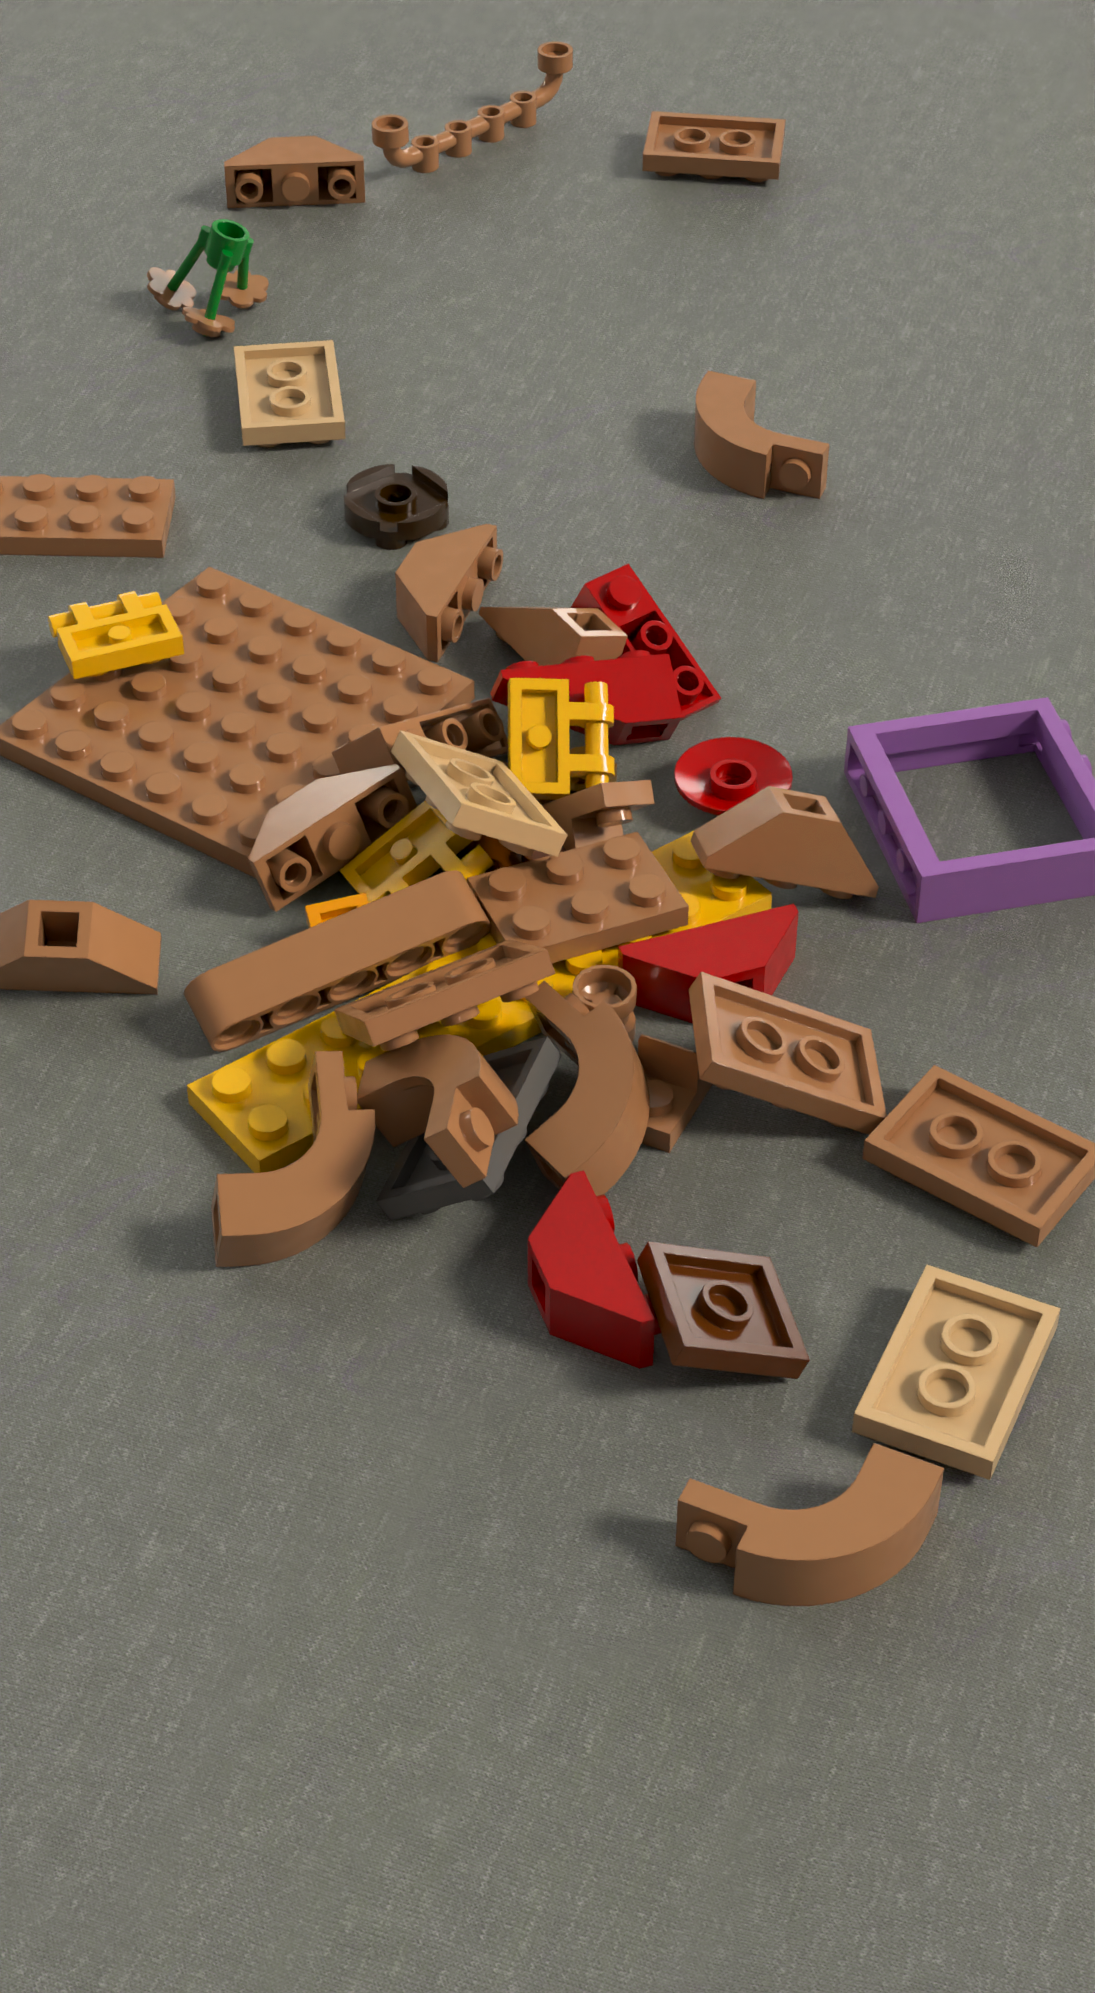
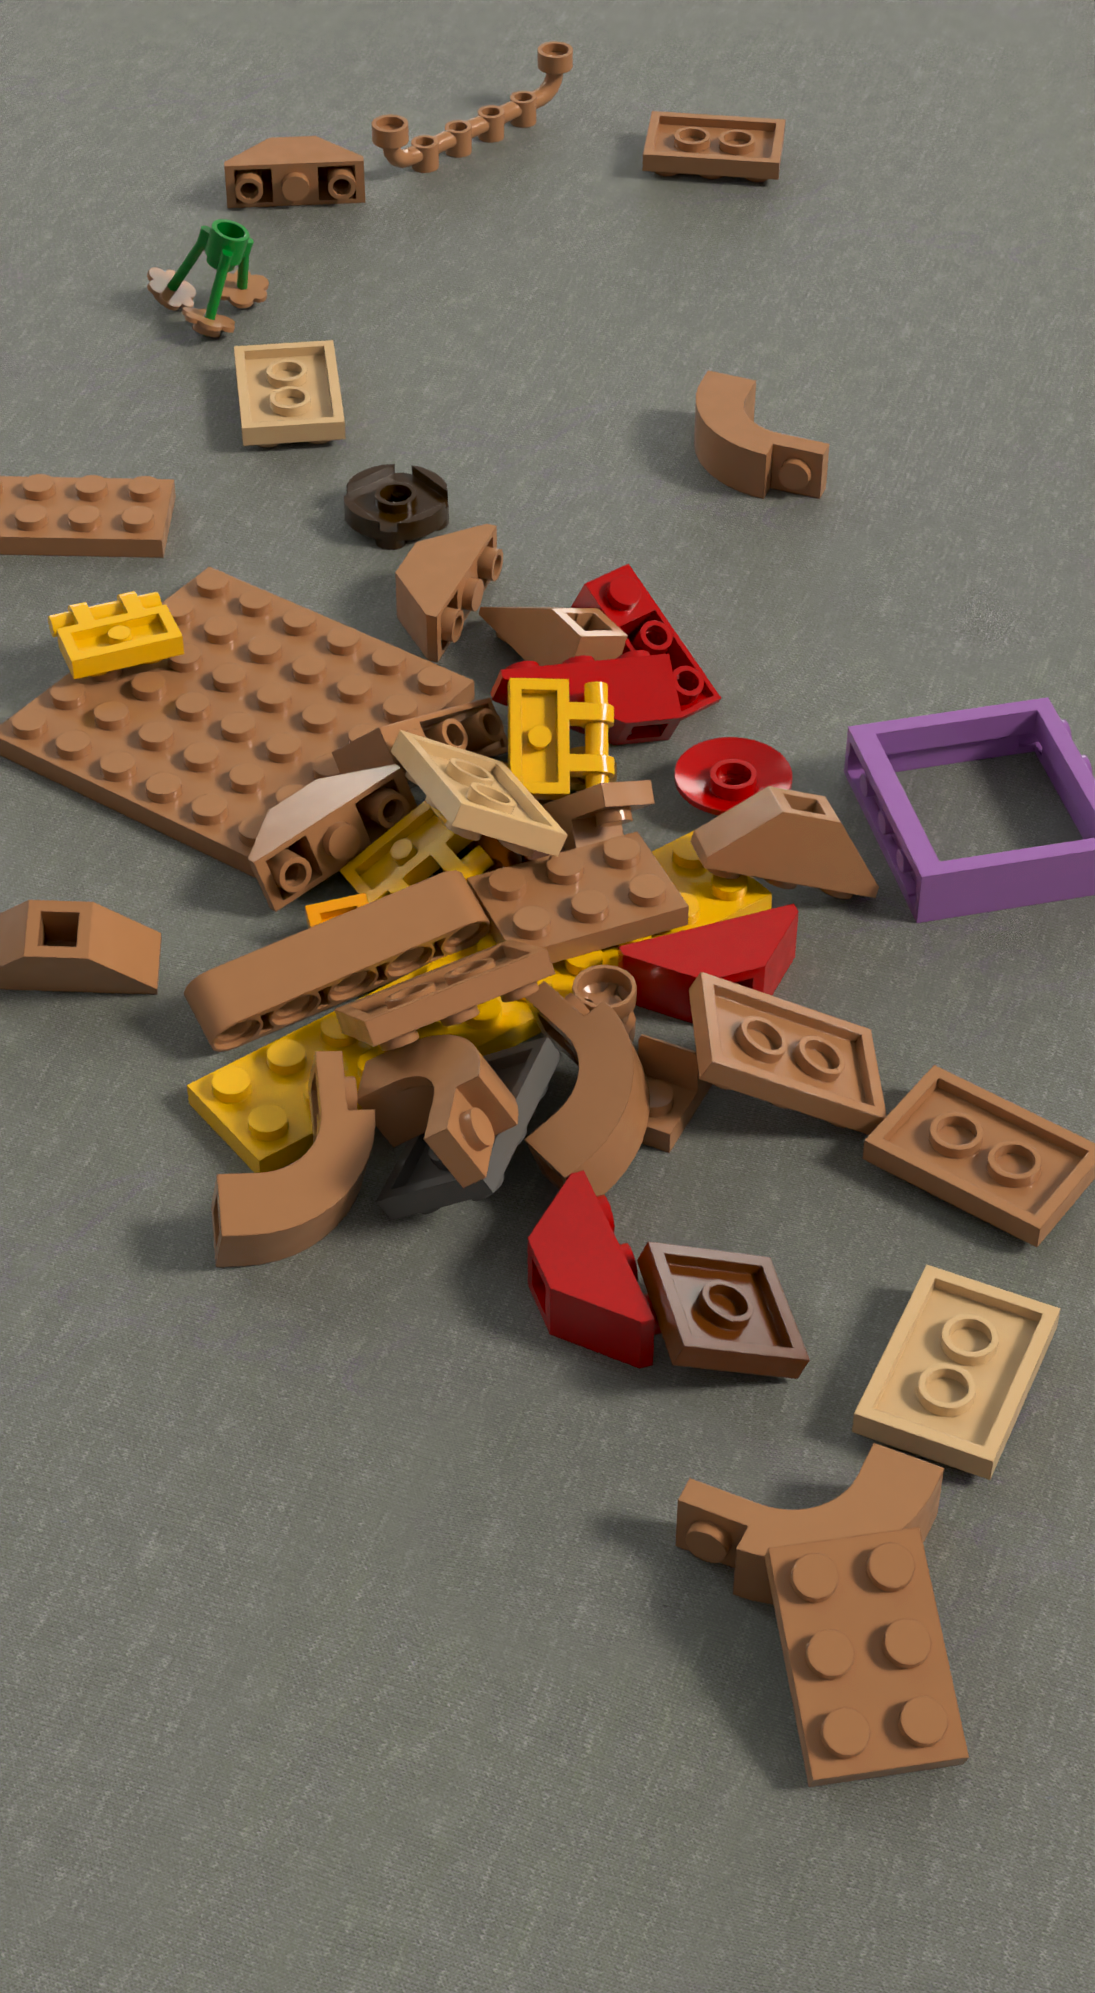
(865, 1657): none -> medium nougat plate

